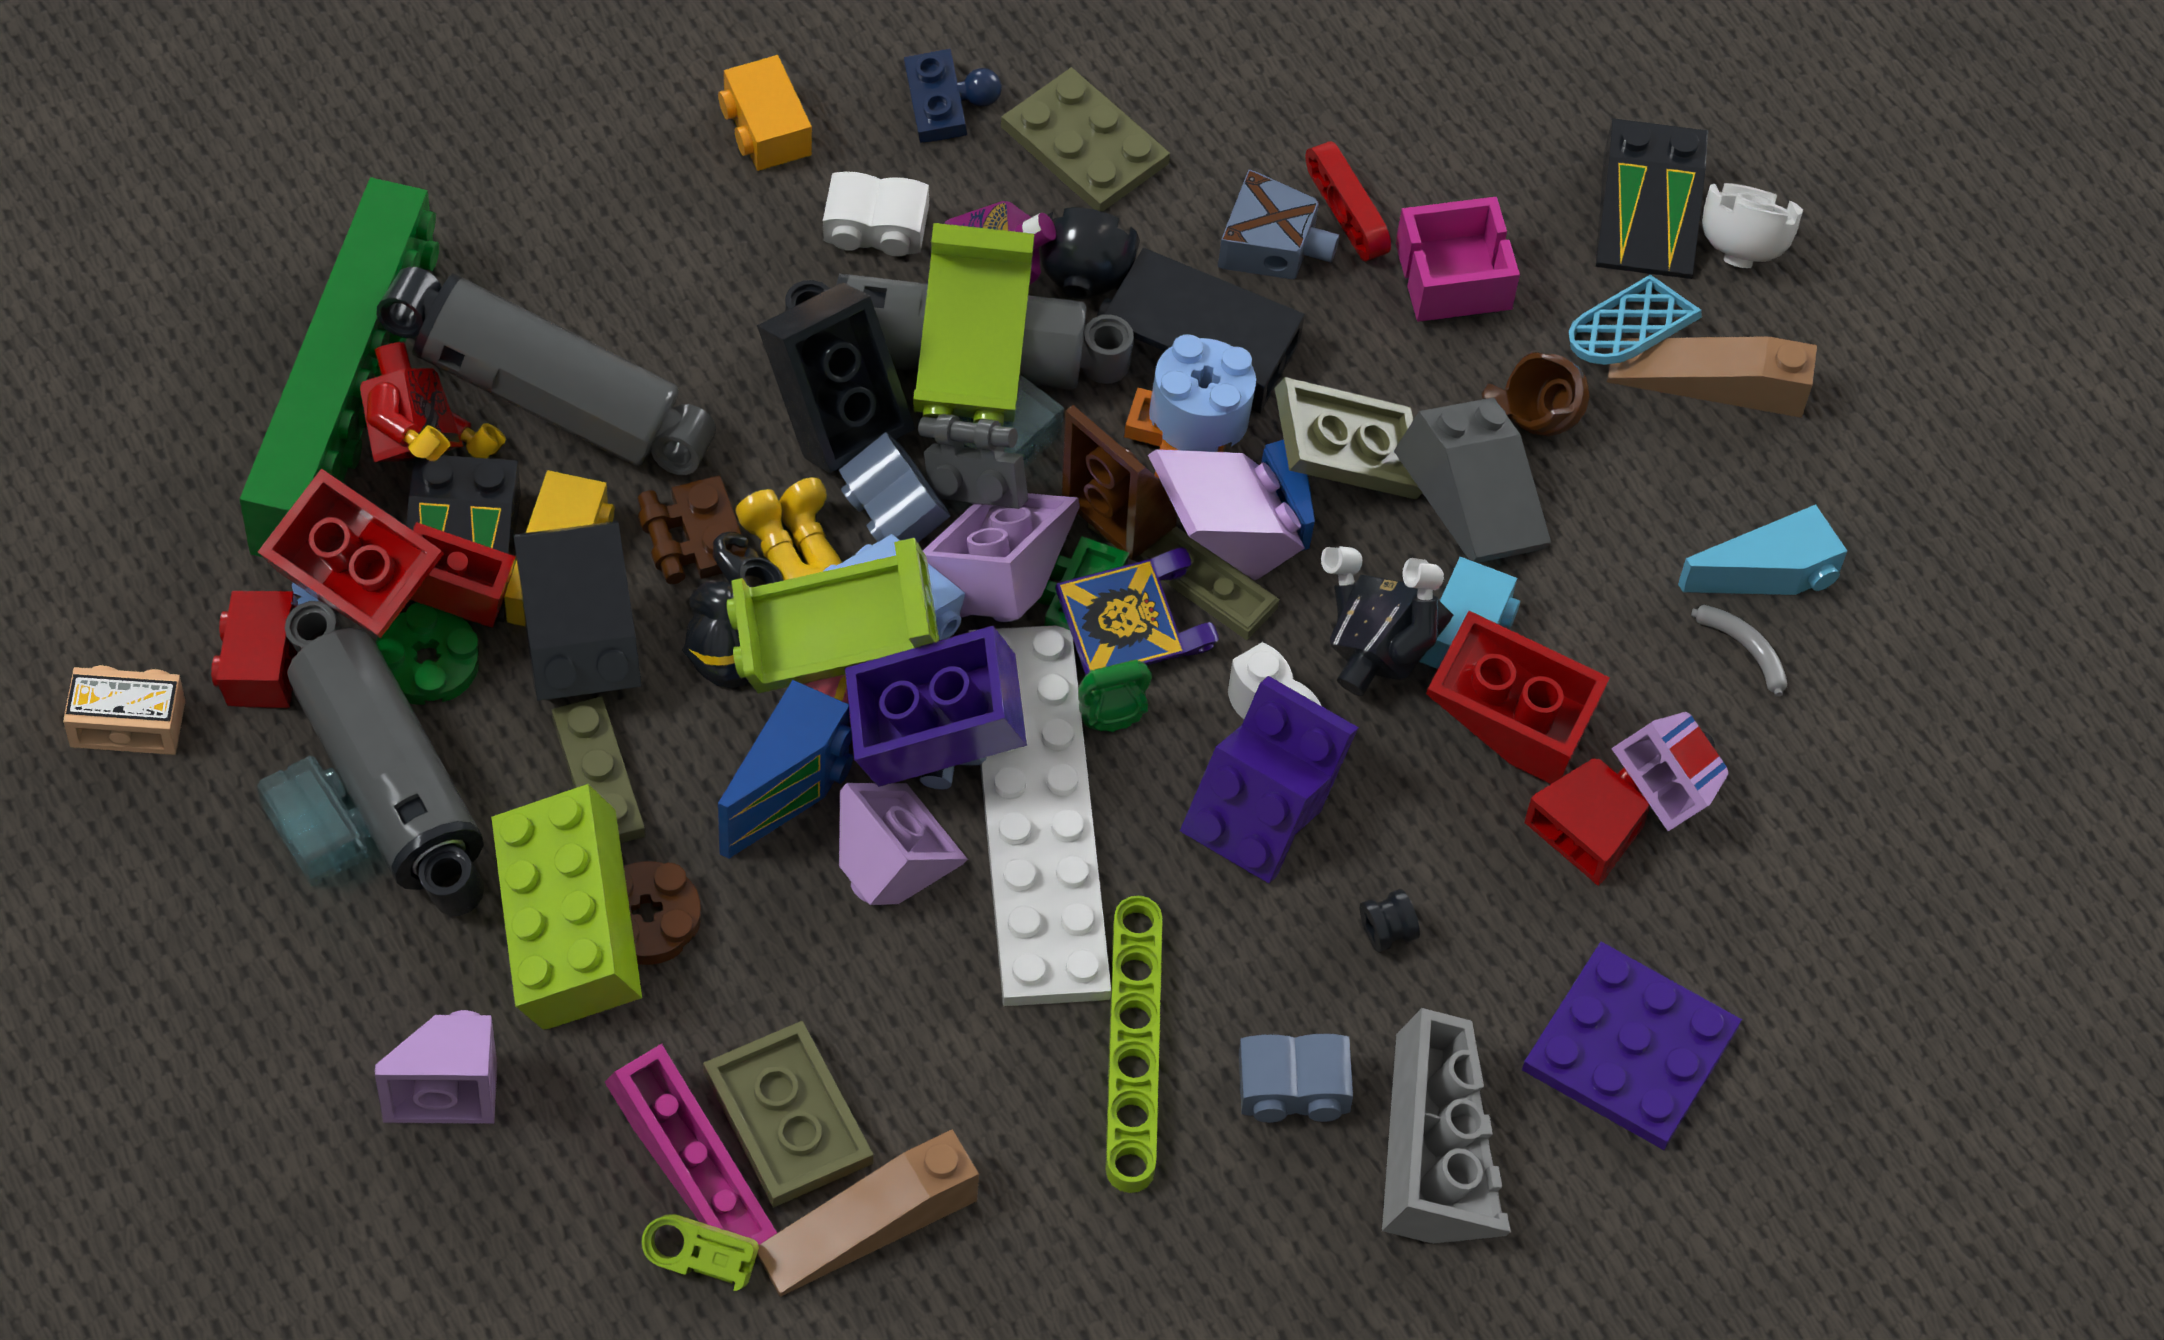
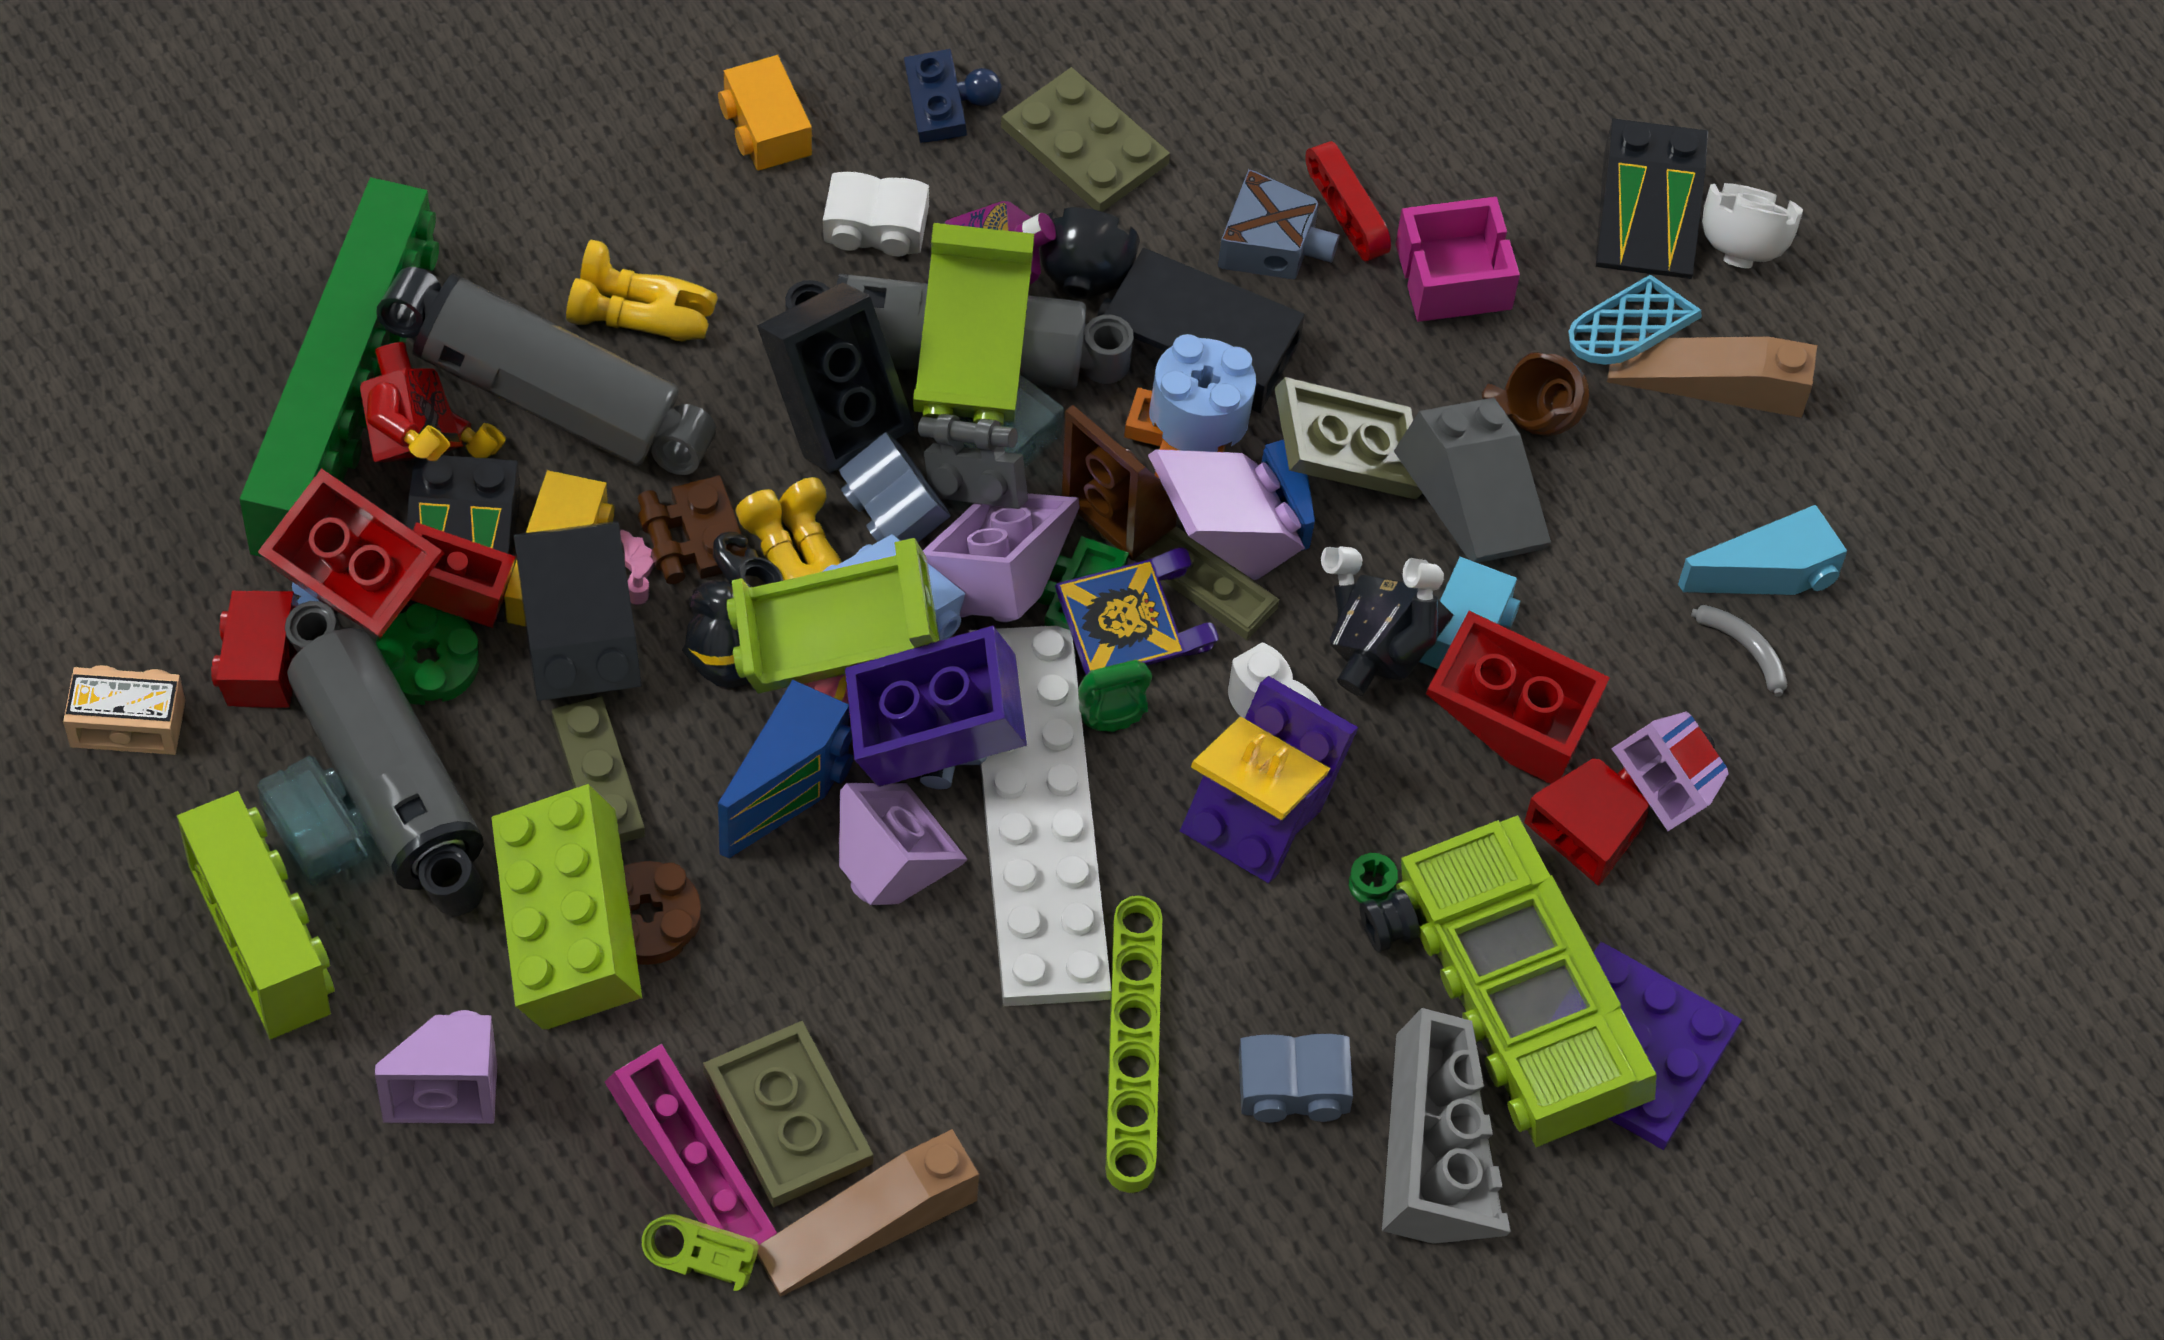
(257, 913): none -> lime brick
(637, 301): none -> yellow piece
(640, 563): none -> bright pink piece
(1260, 768): none -> yellow piece
(1377, 864): none -> green bush
(1526, 981): none -> lime window

